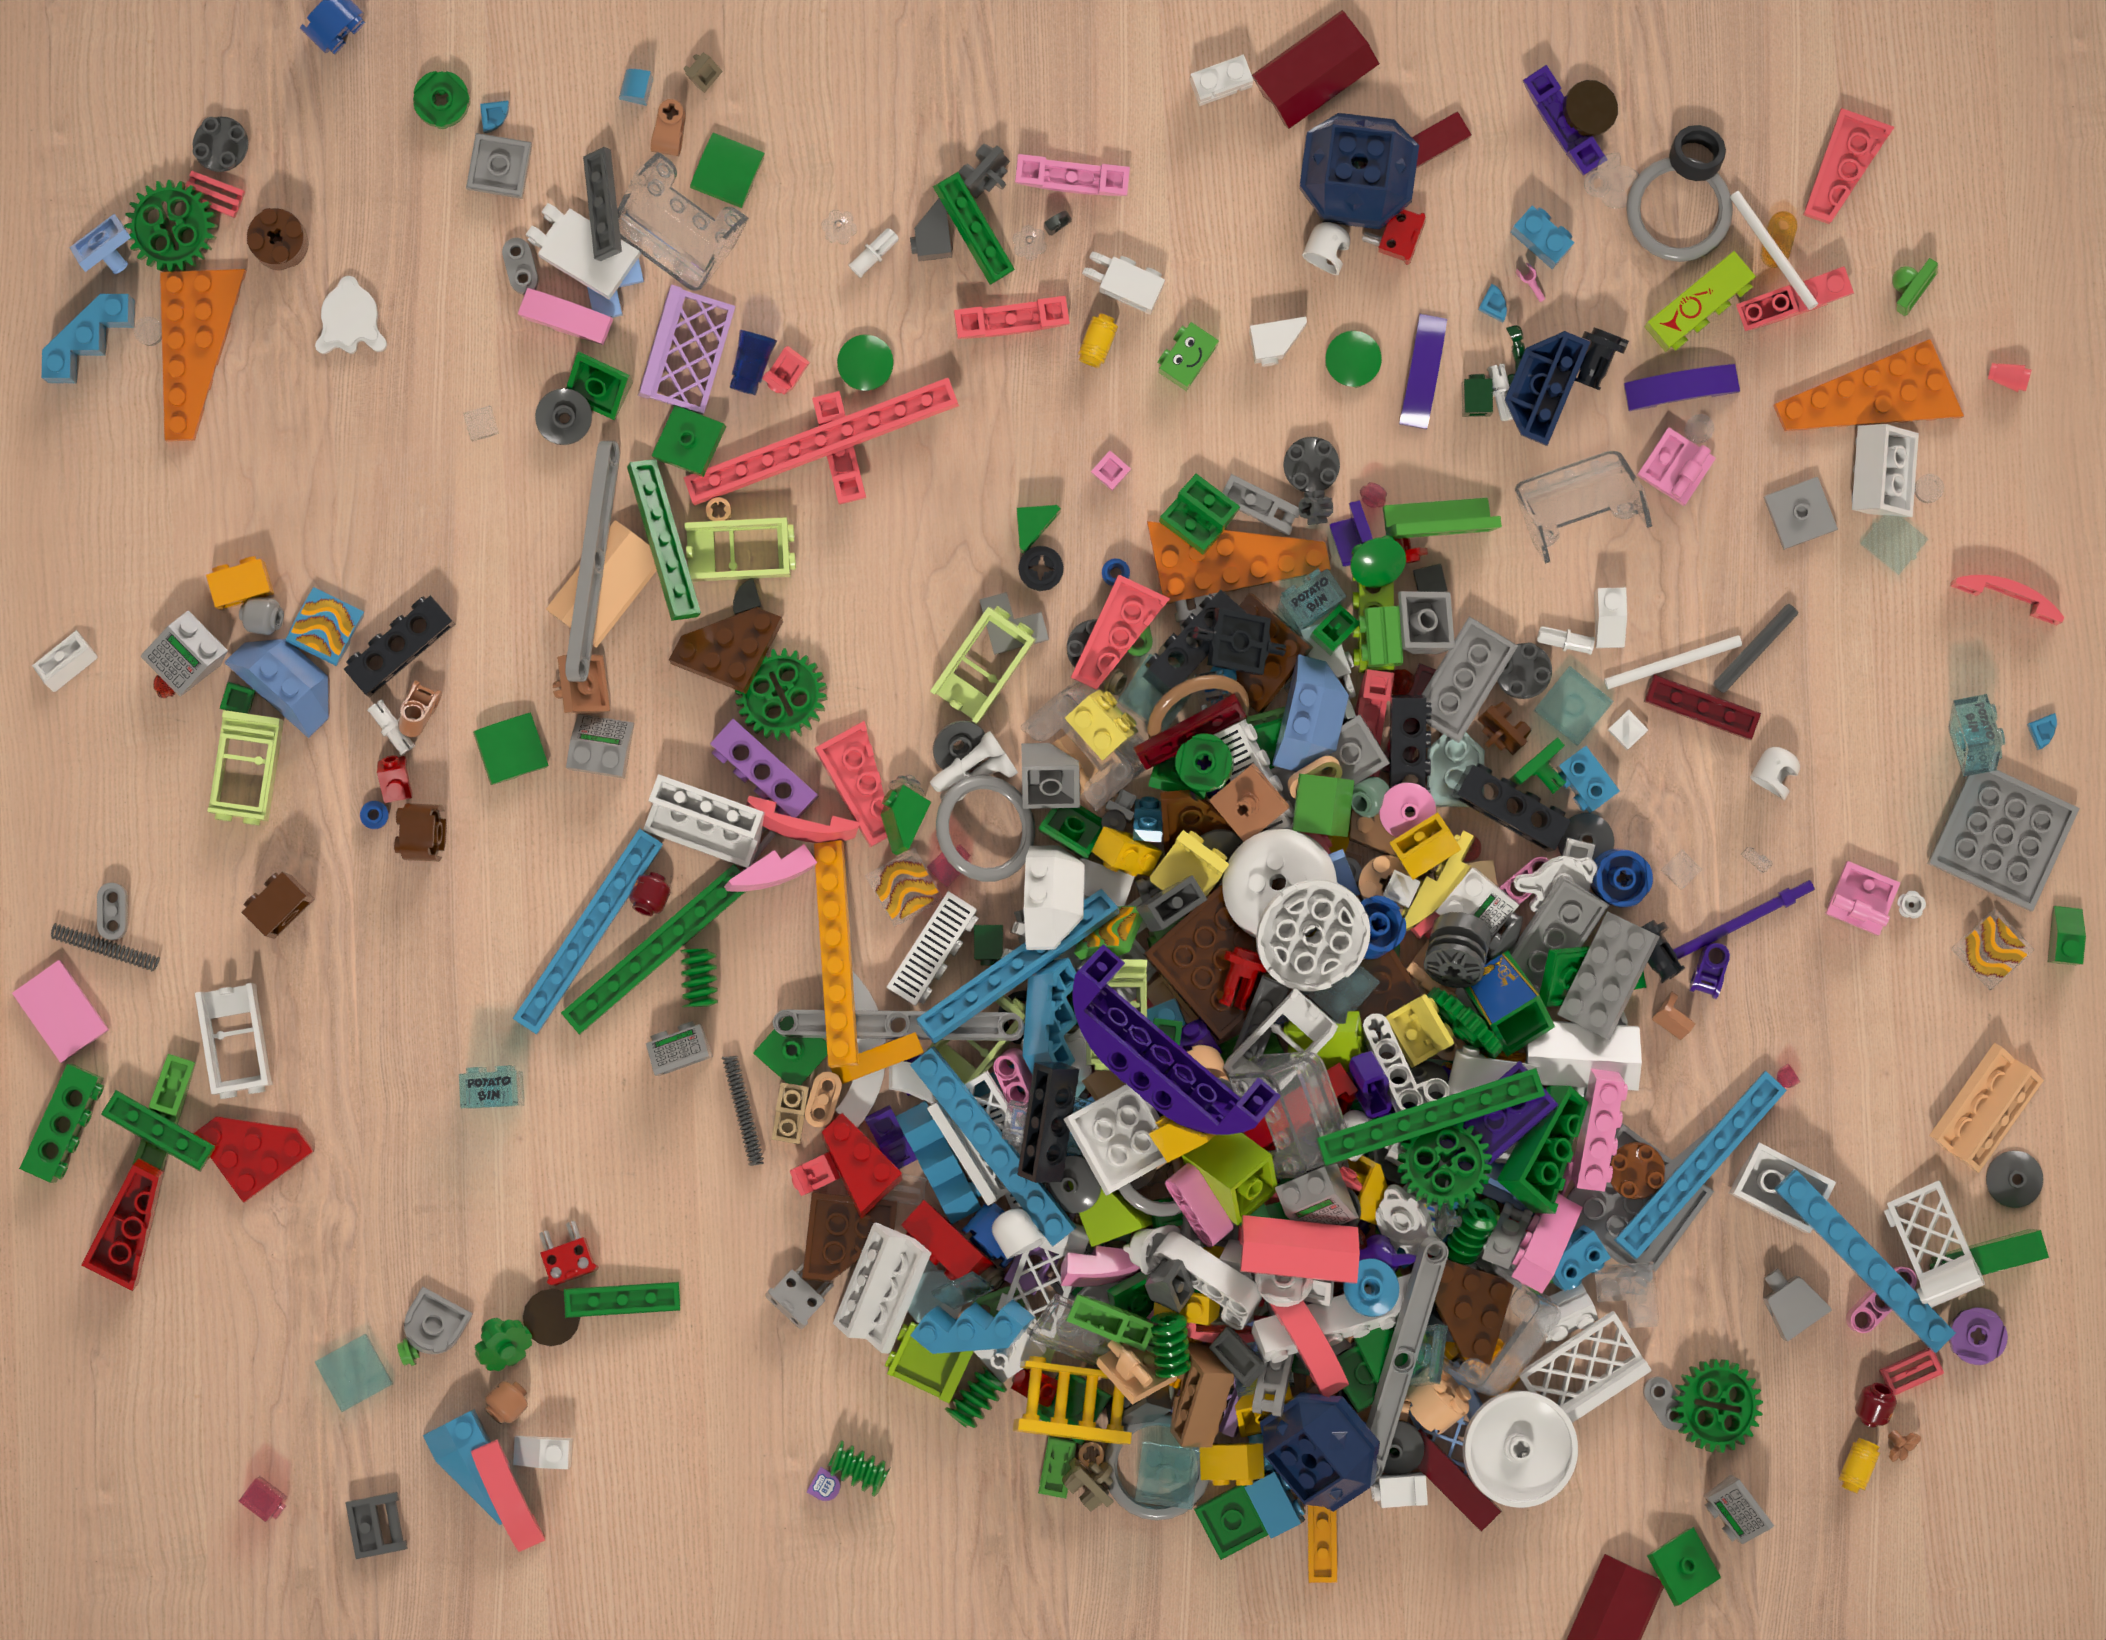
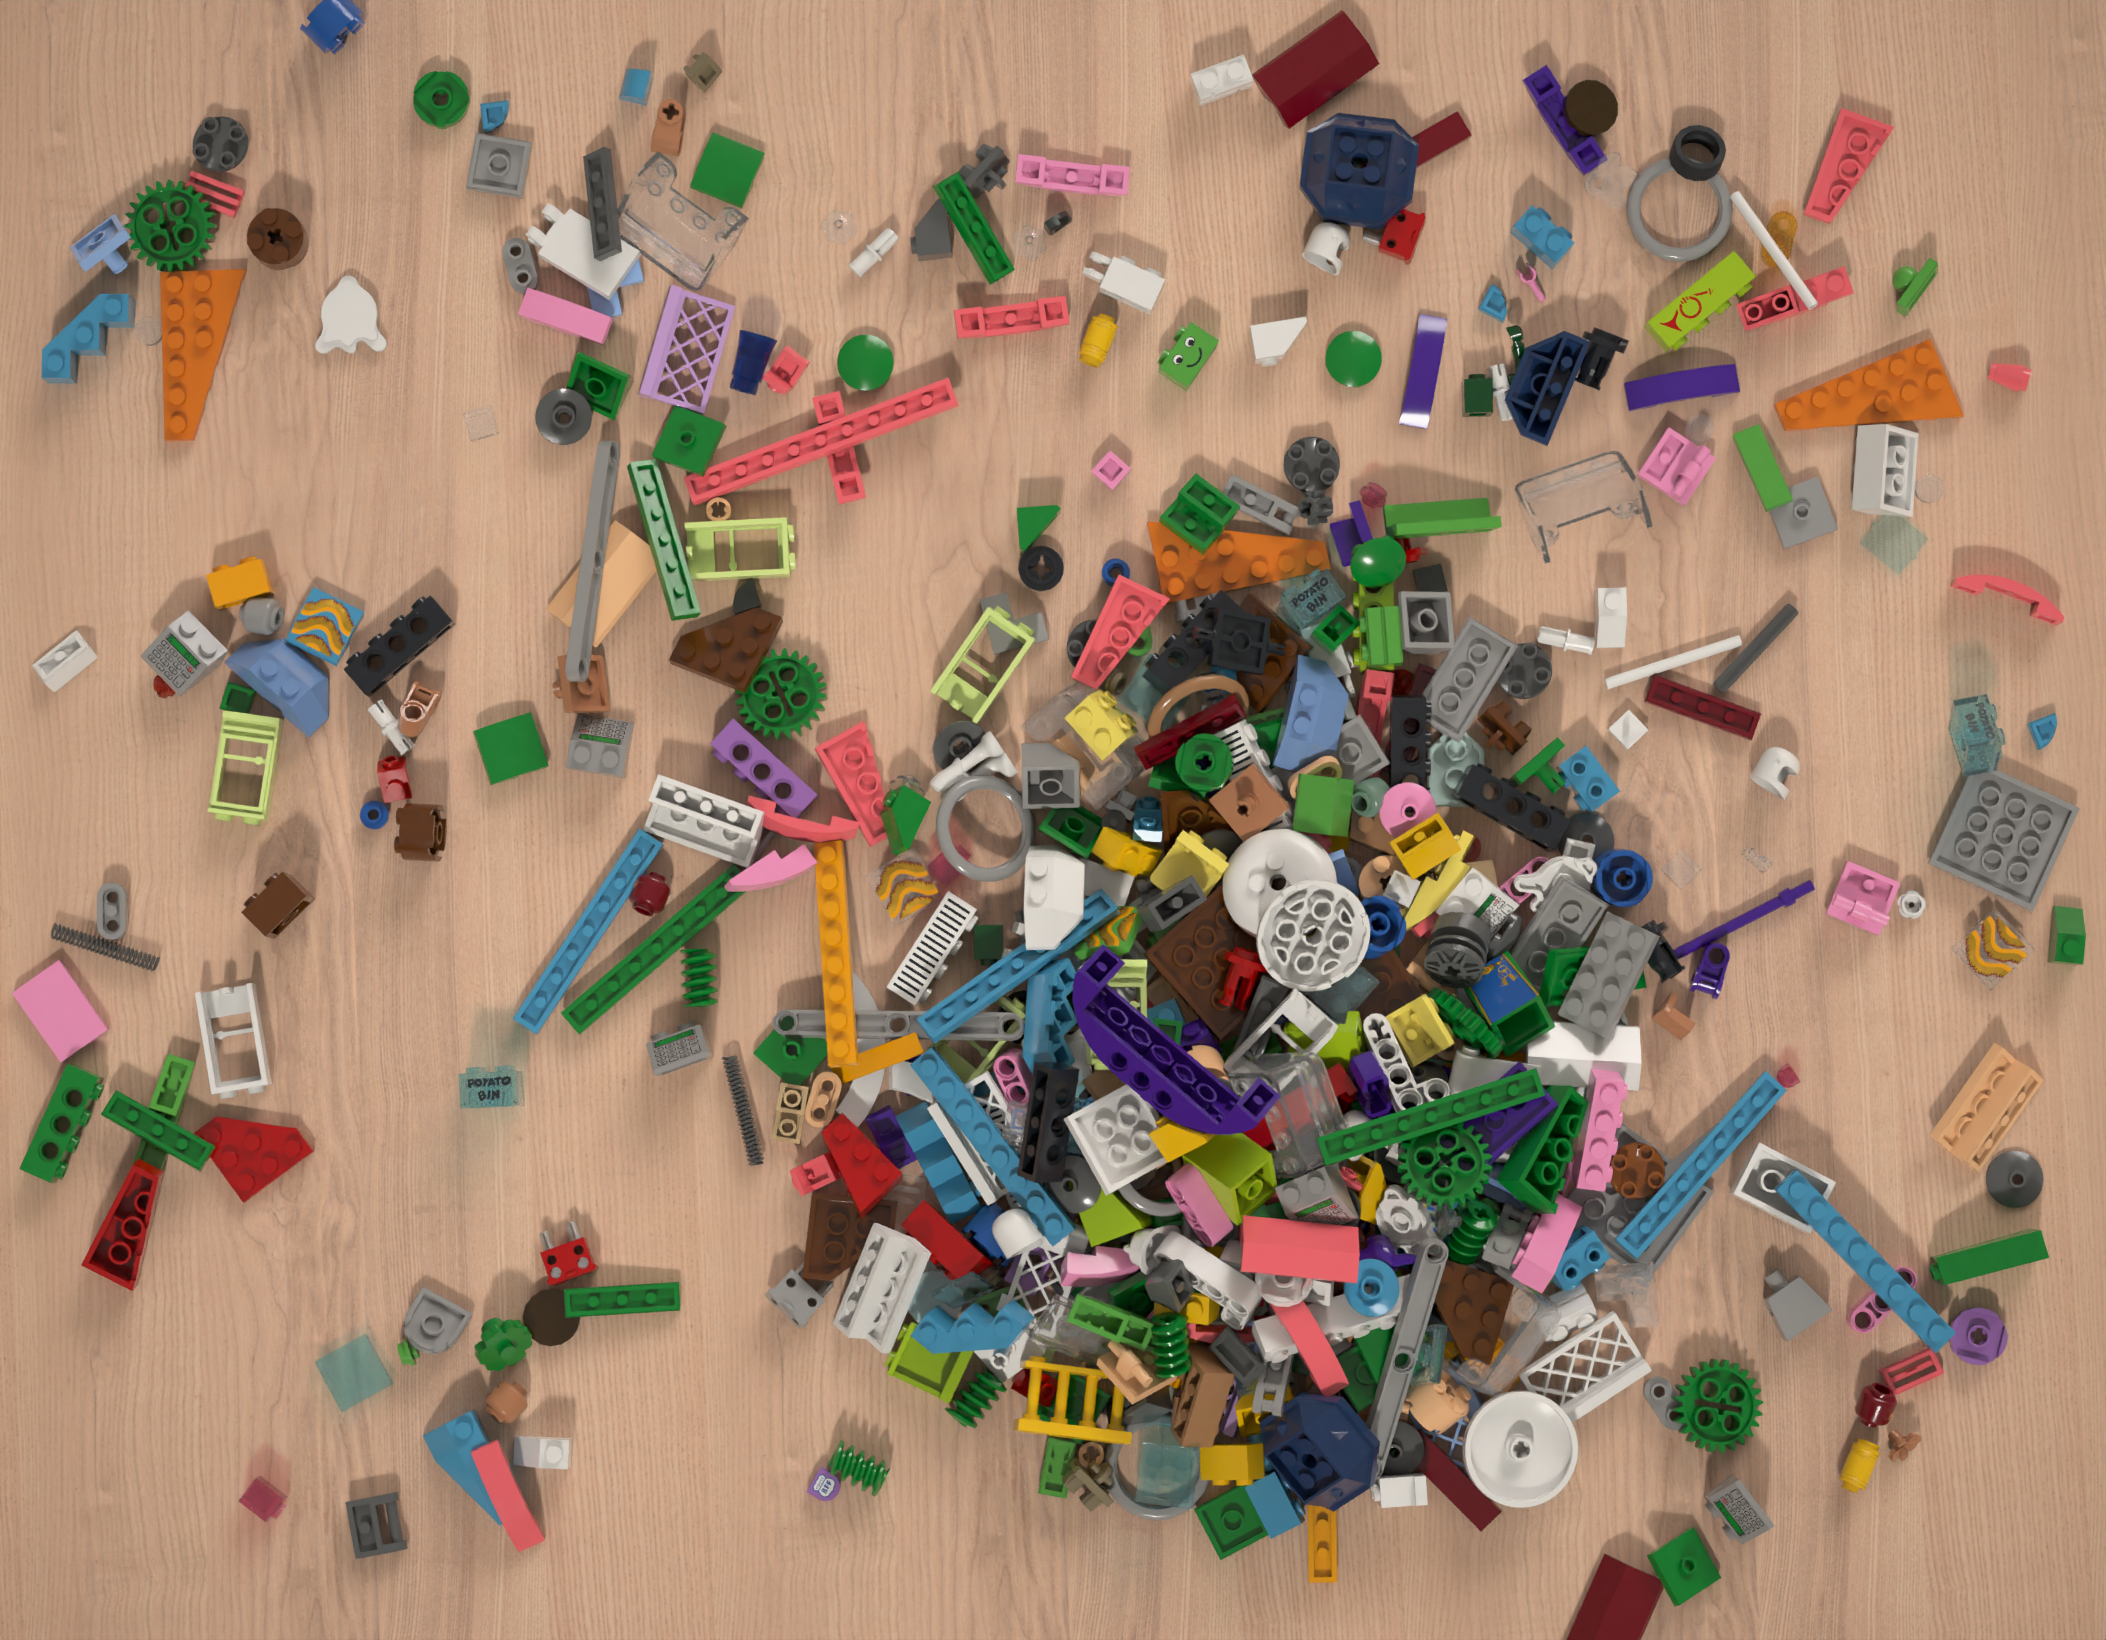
(1573, 705): clear light blue tile -> none
(1762, 468): none -> bright green tile
(1944, 1280): white piece -> none

